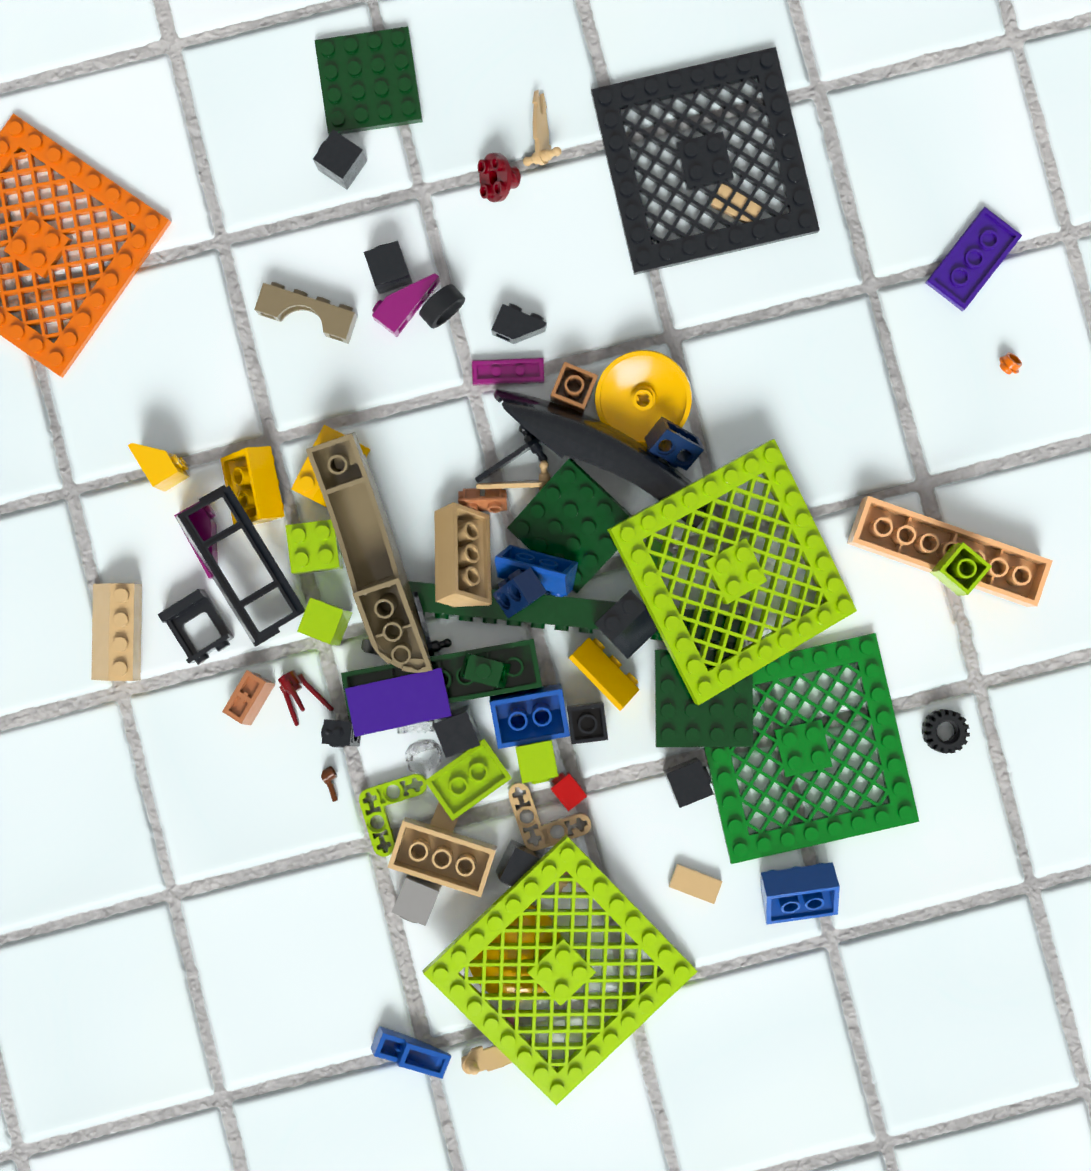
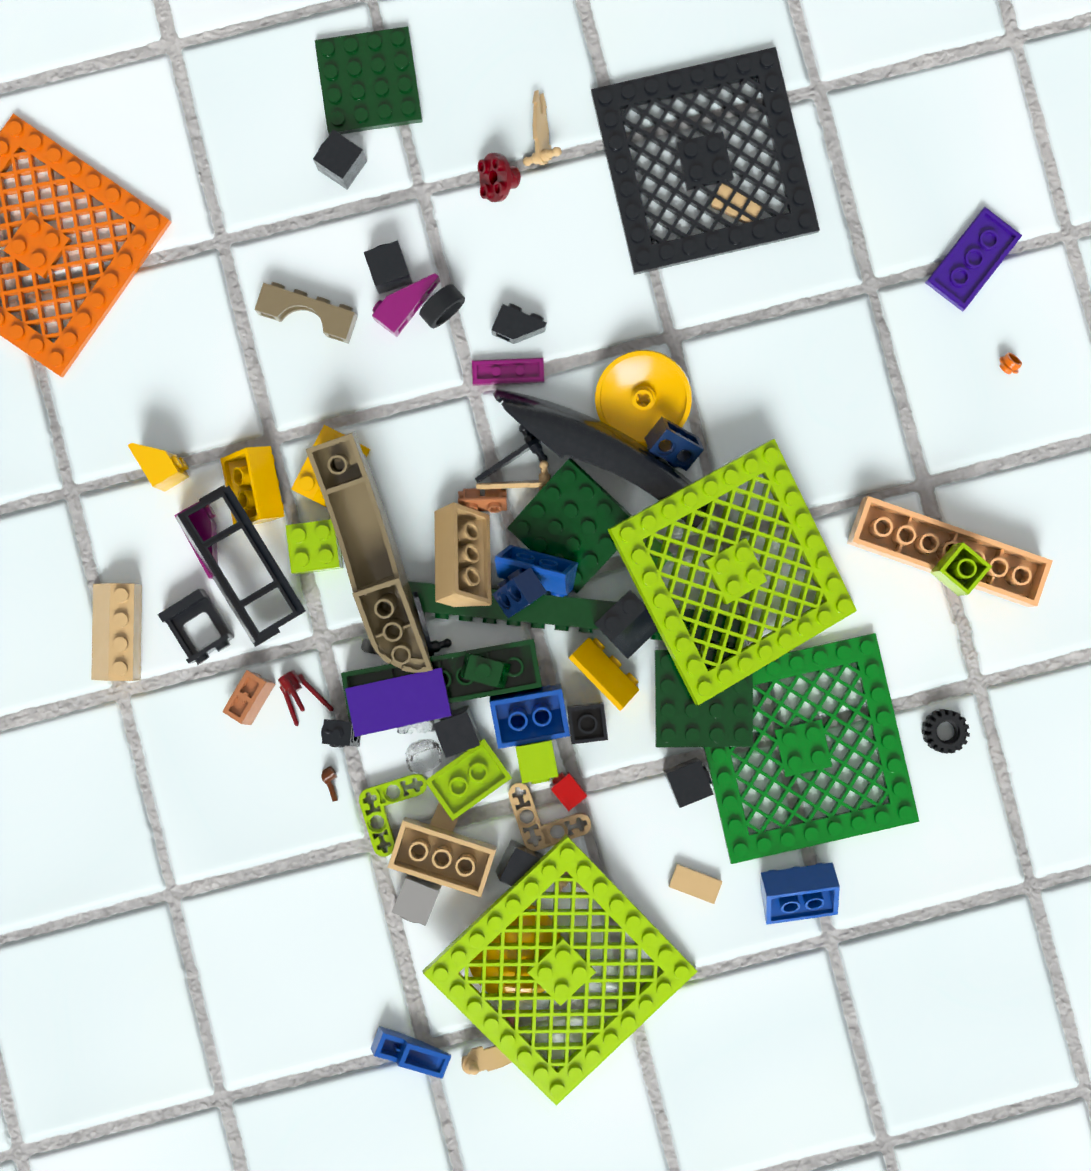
(324, 621): lime head -> none
(573, 387): medium nougat head -> none

